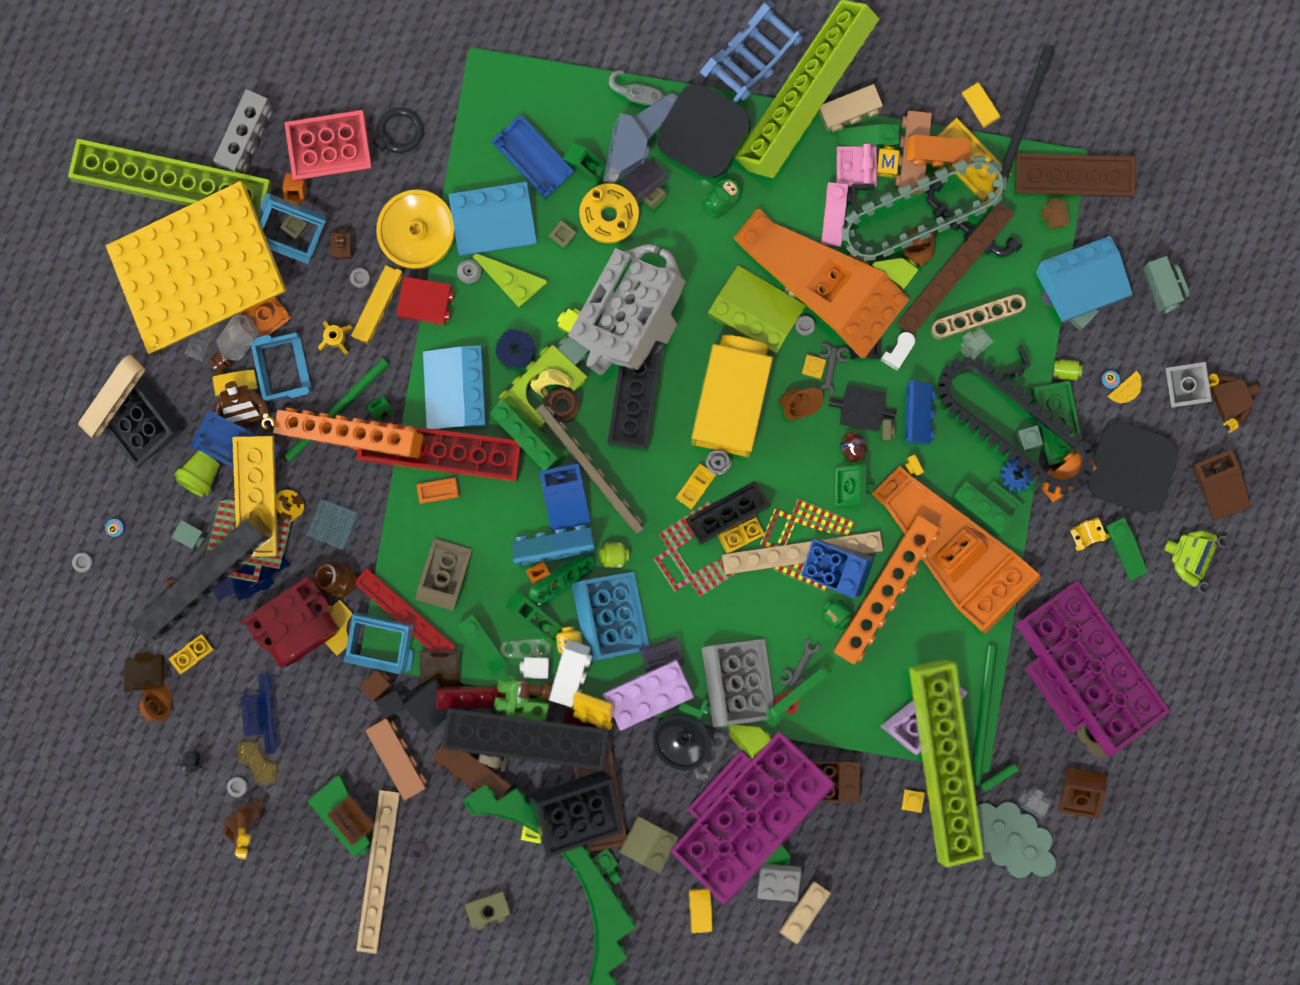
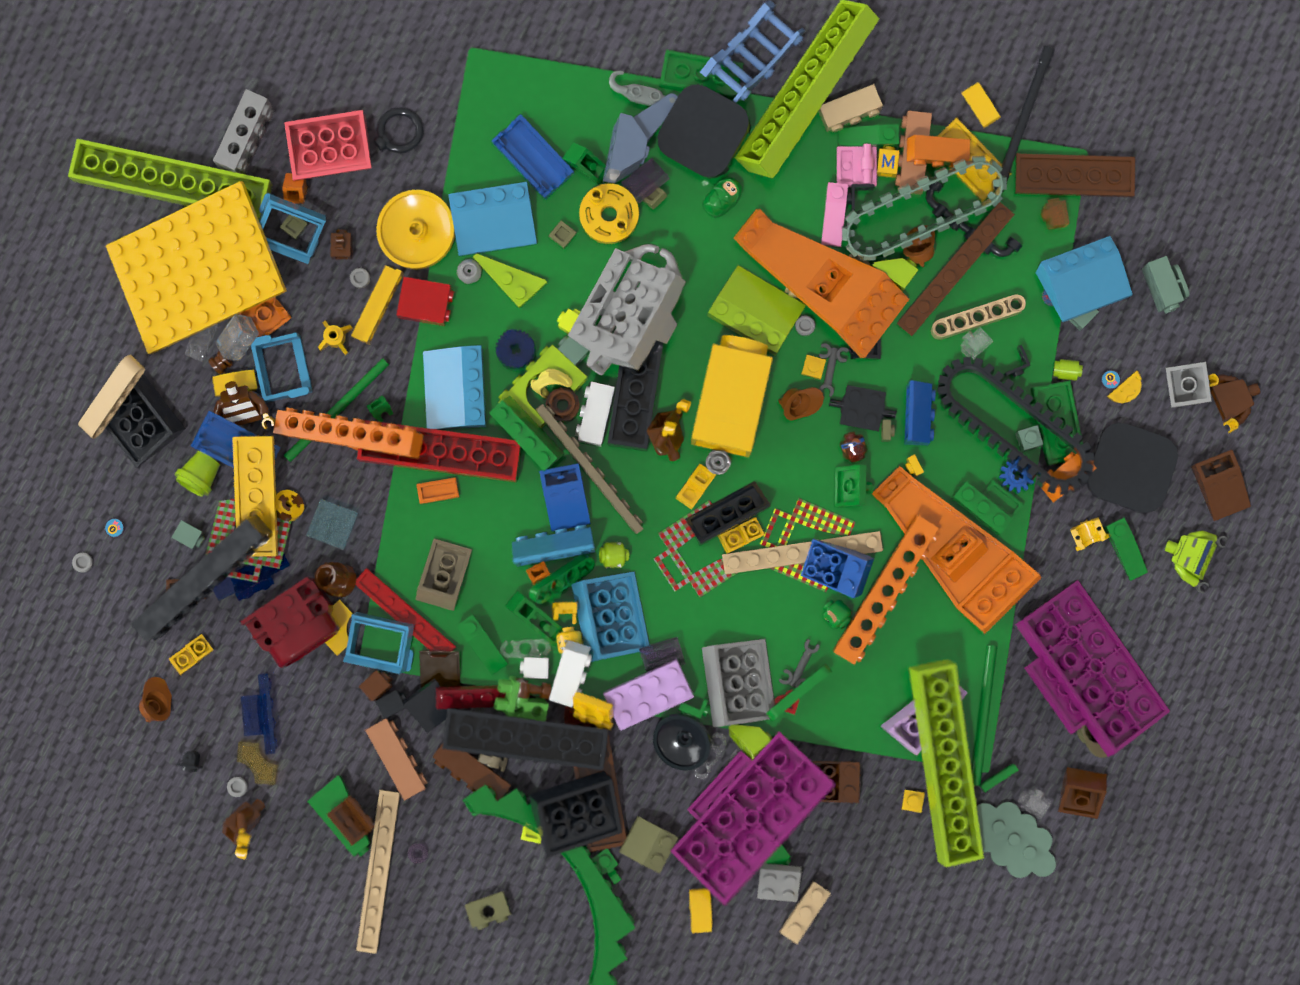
(144, 672): dark brown piece -> none
(564, 608): none -> yellow piece
(595, 413): none -> white brick
(666, 431): none -> reddish brown torso
(684, 70): none -> green tile
(903, 346): white leg -> none

